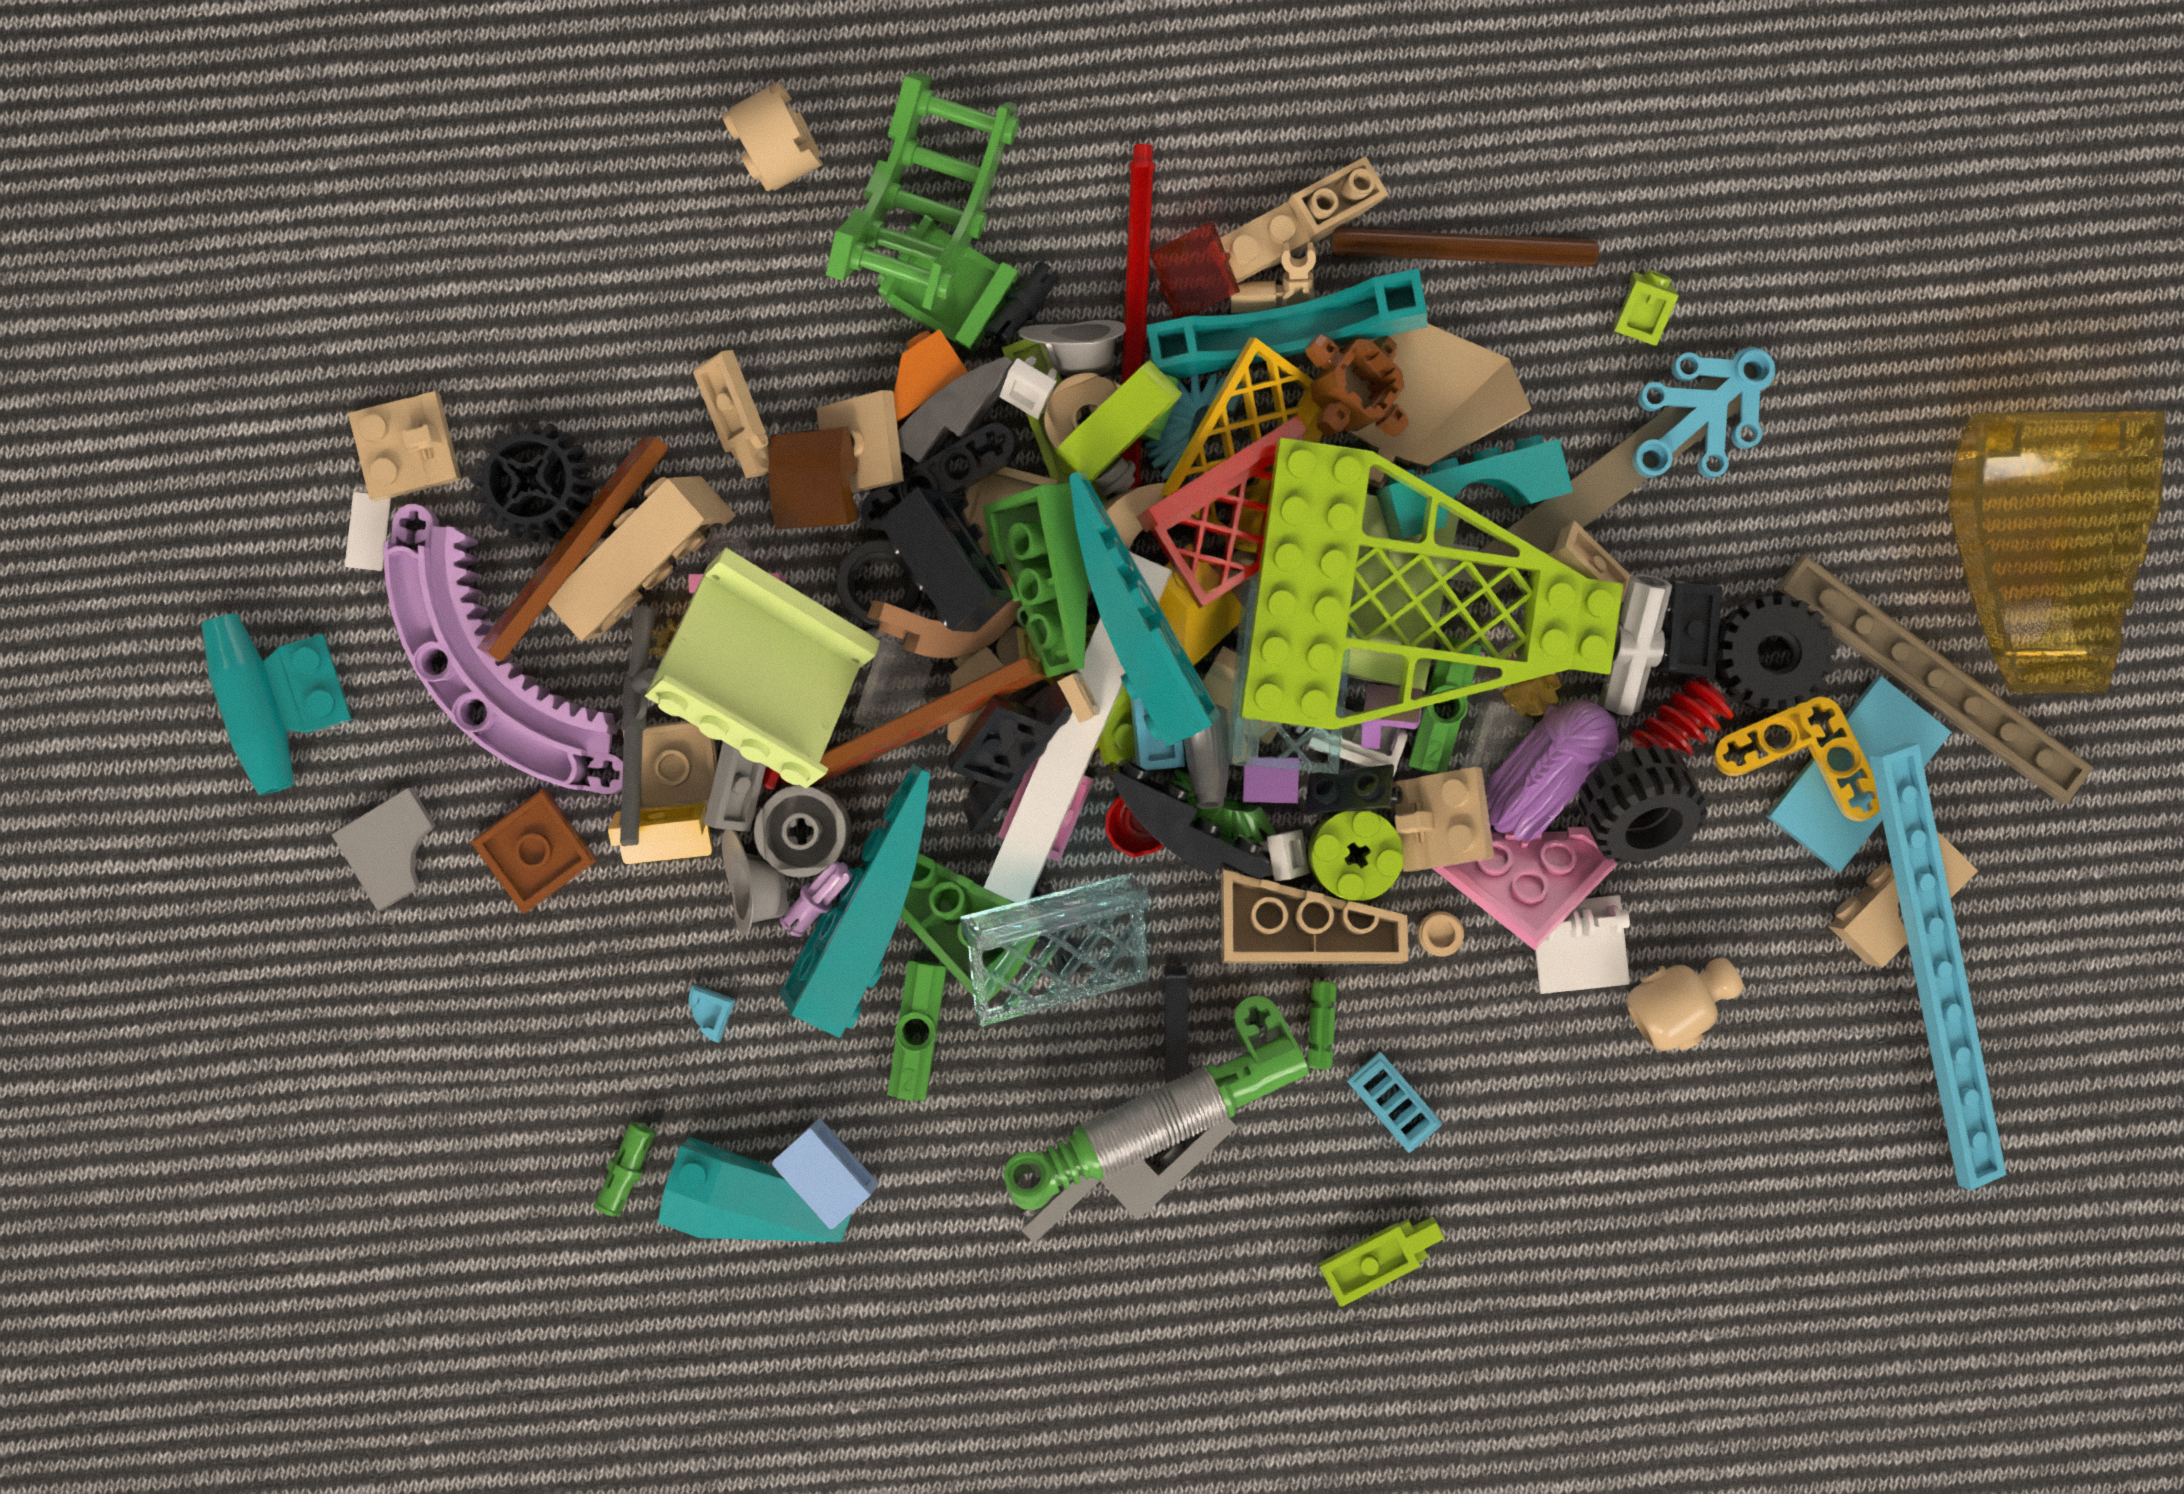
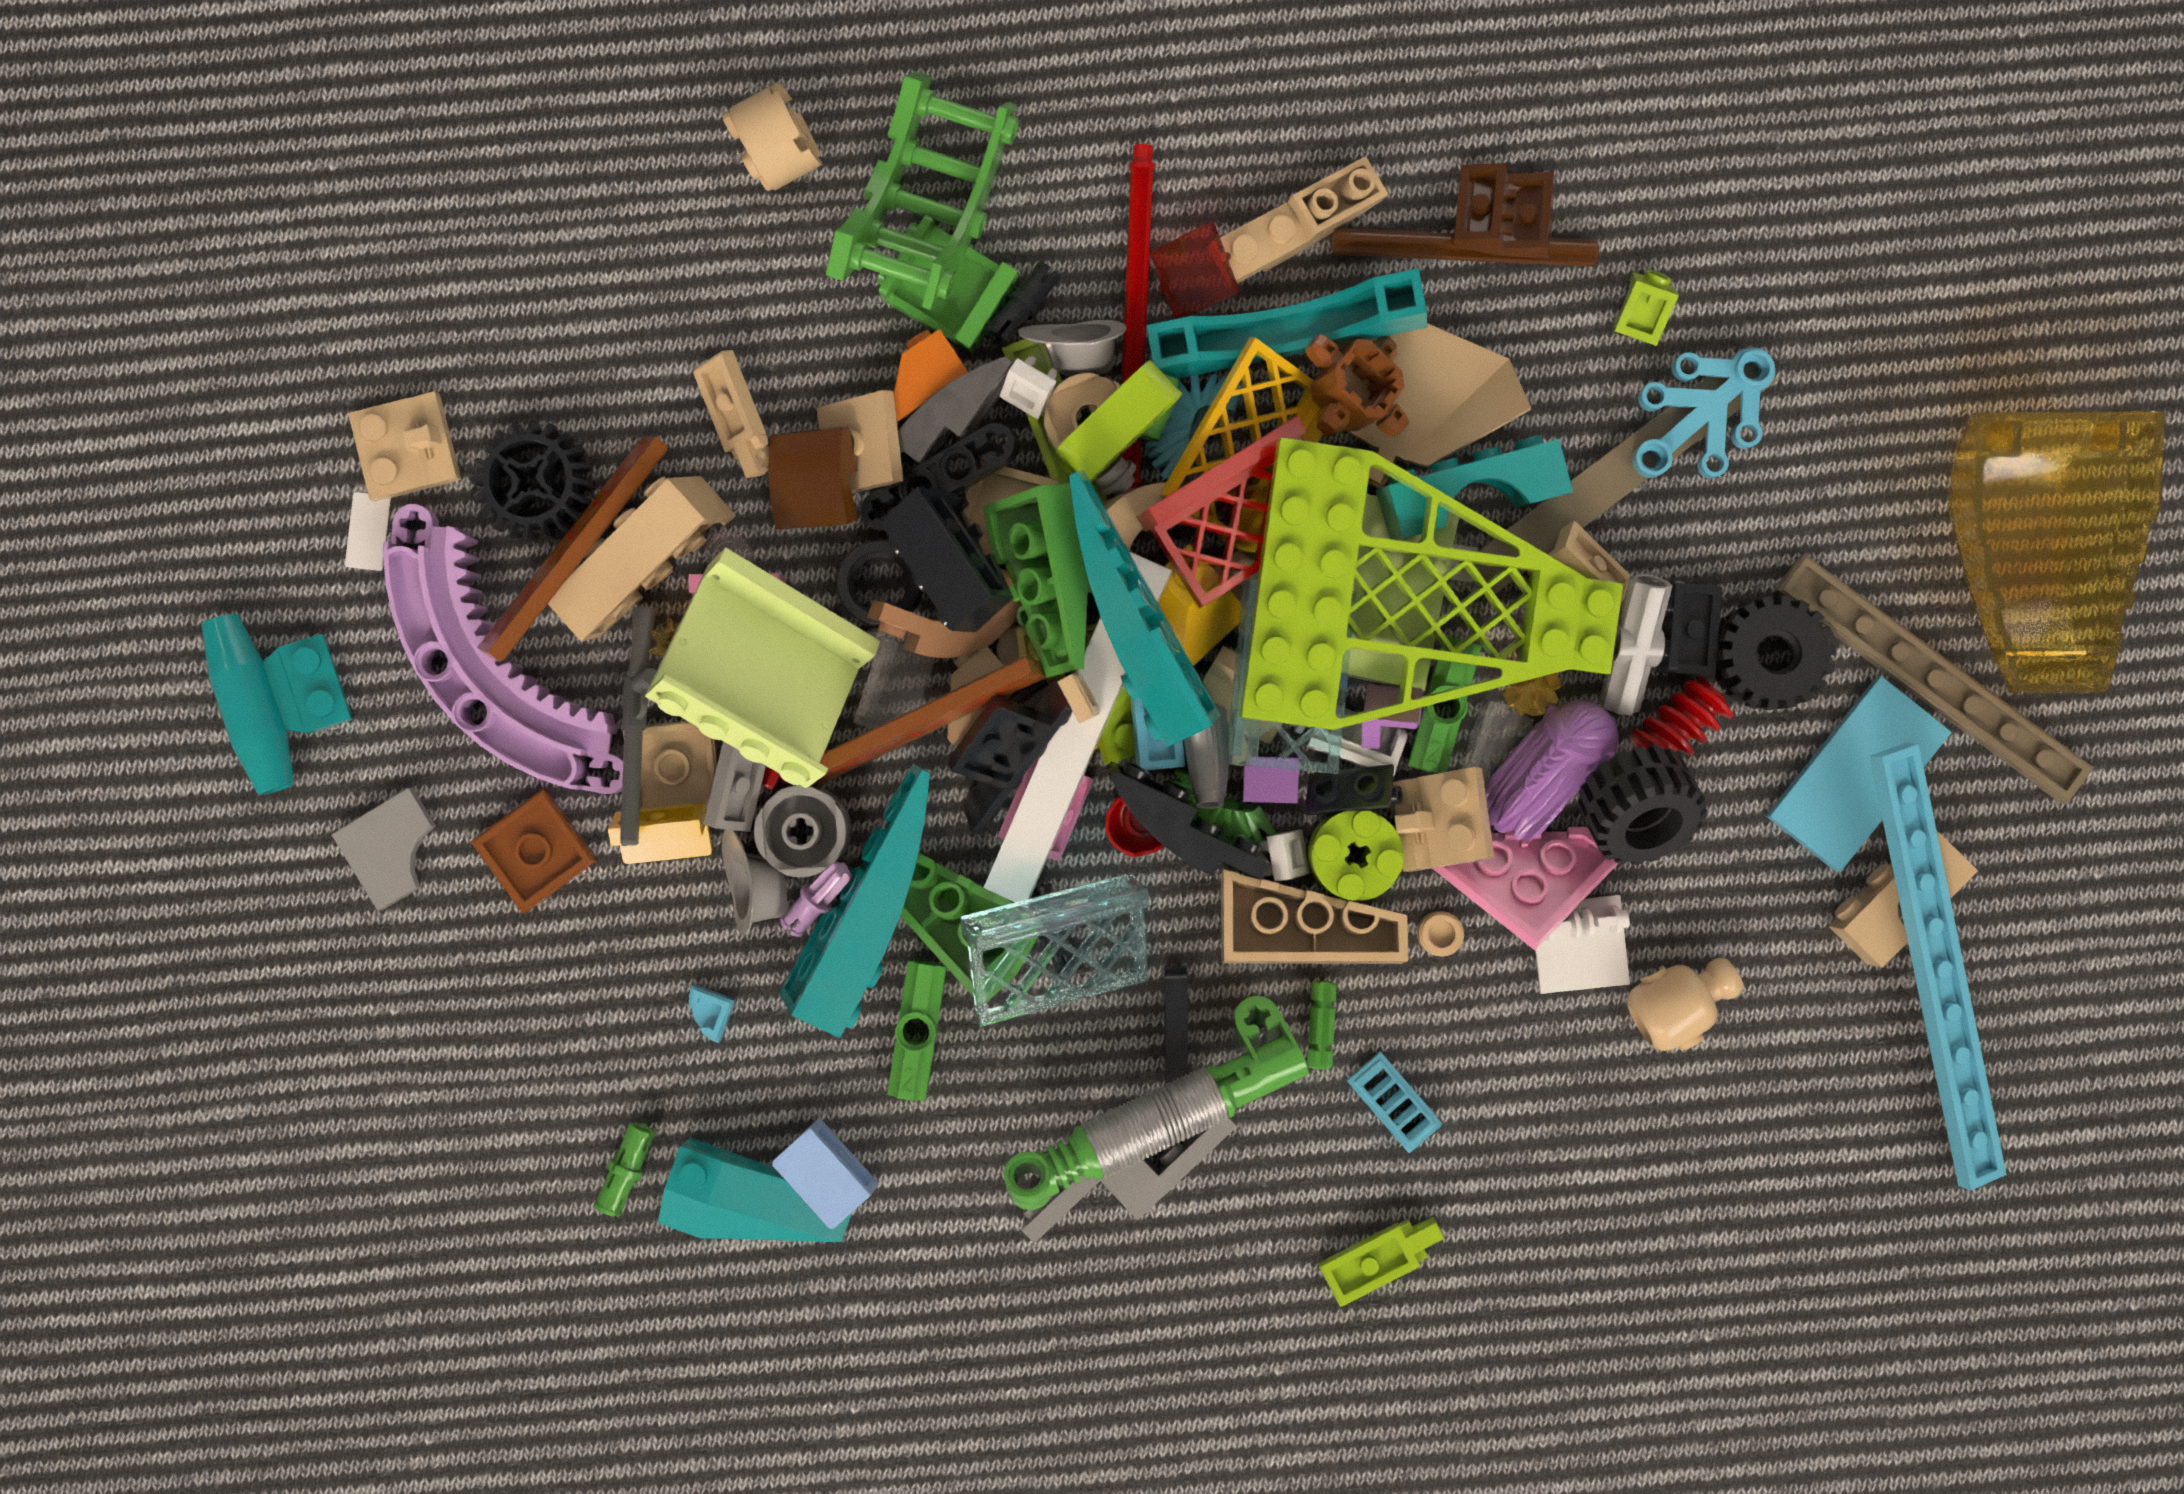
(1266, 295): tan bar -> none
(1504, 211): none -> reddish brown slope
(1802, 736): yellow beam -> none

